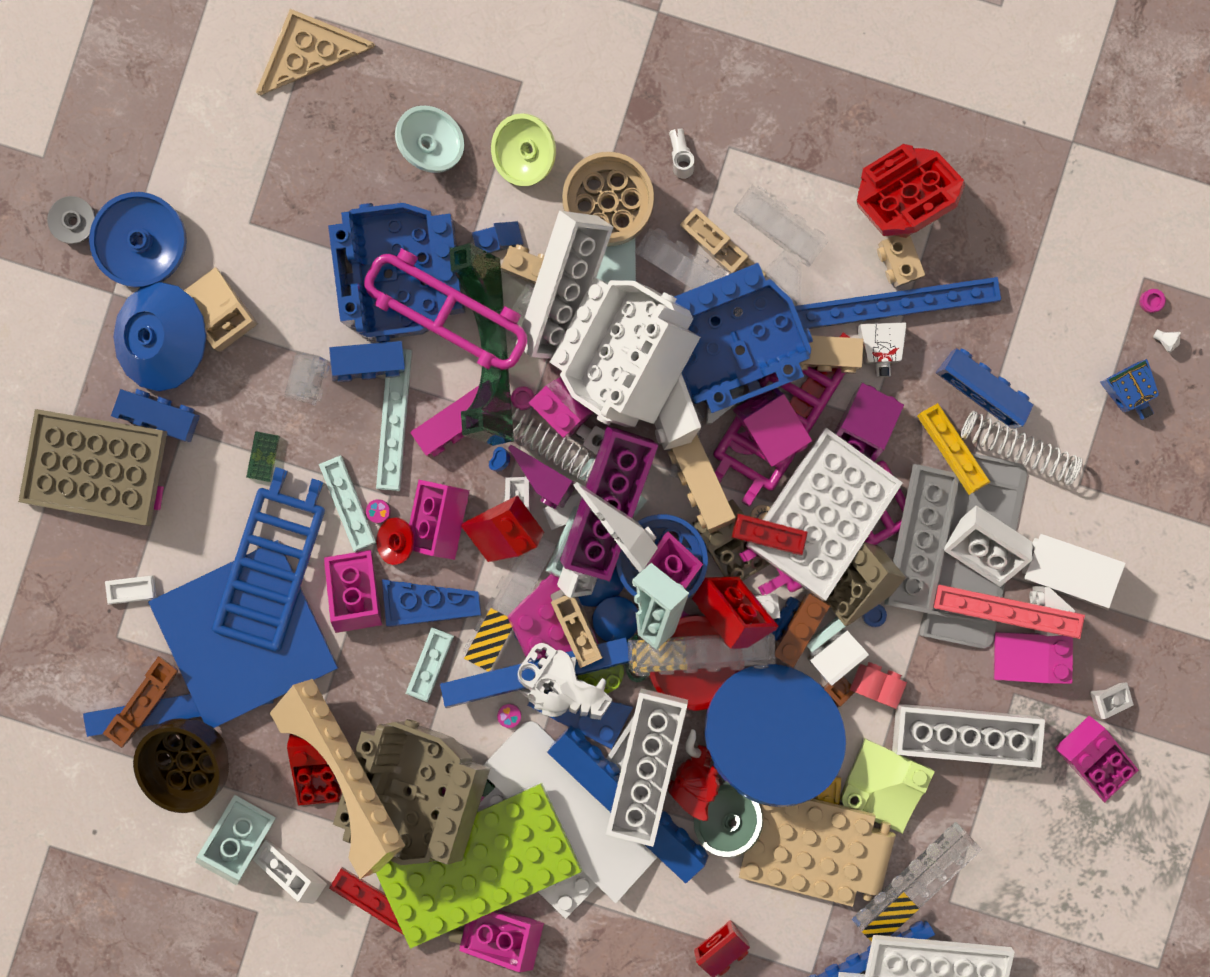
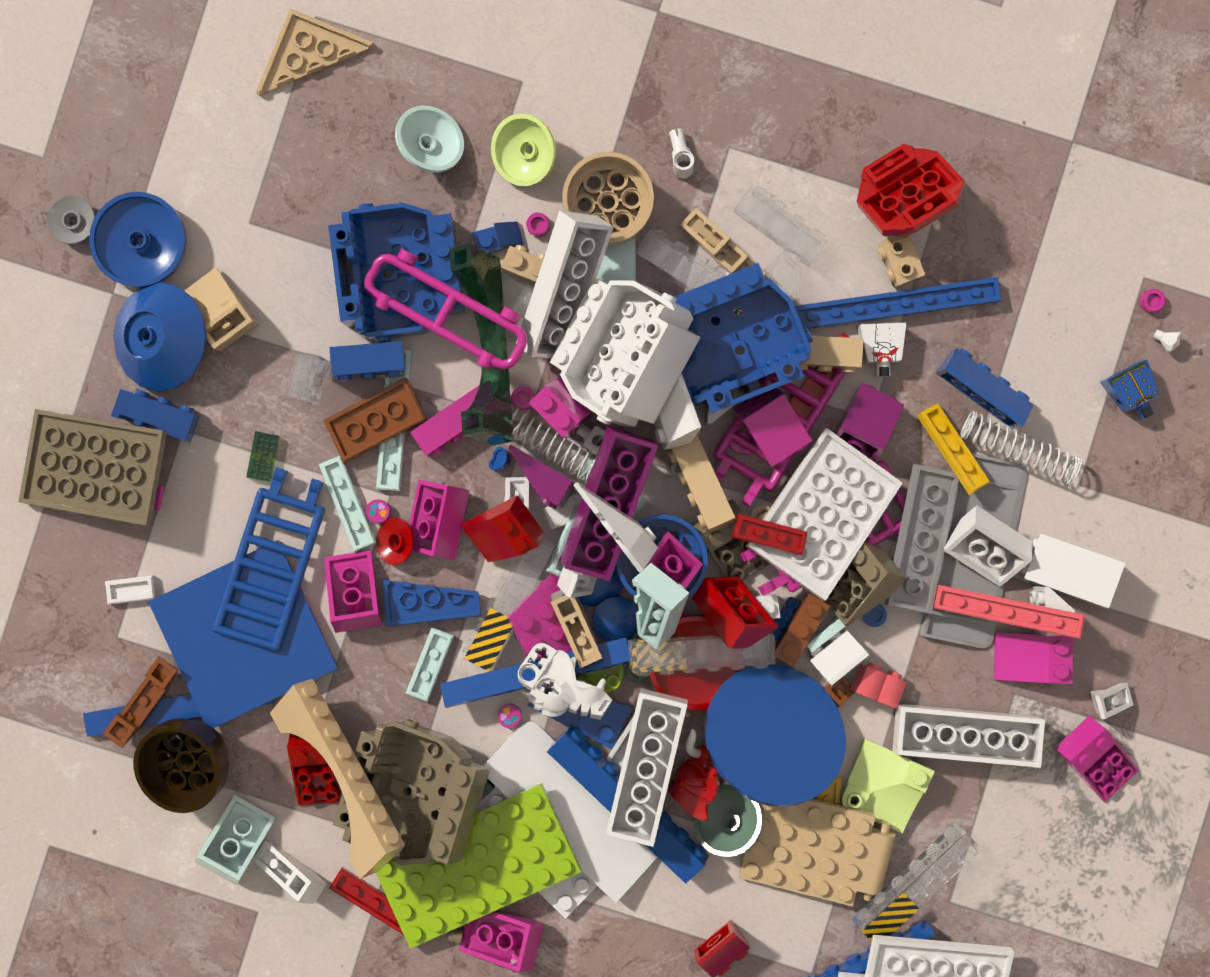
(375, 420): none -> dark orange tile
(538, 224): none -> dark pink tile

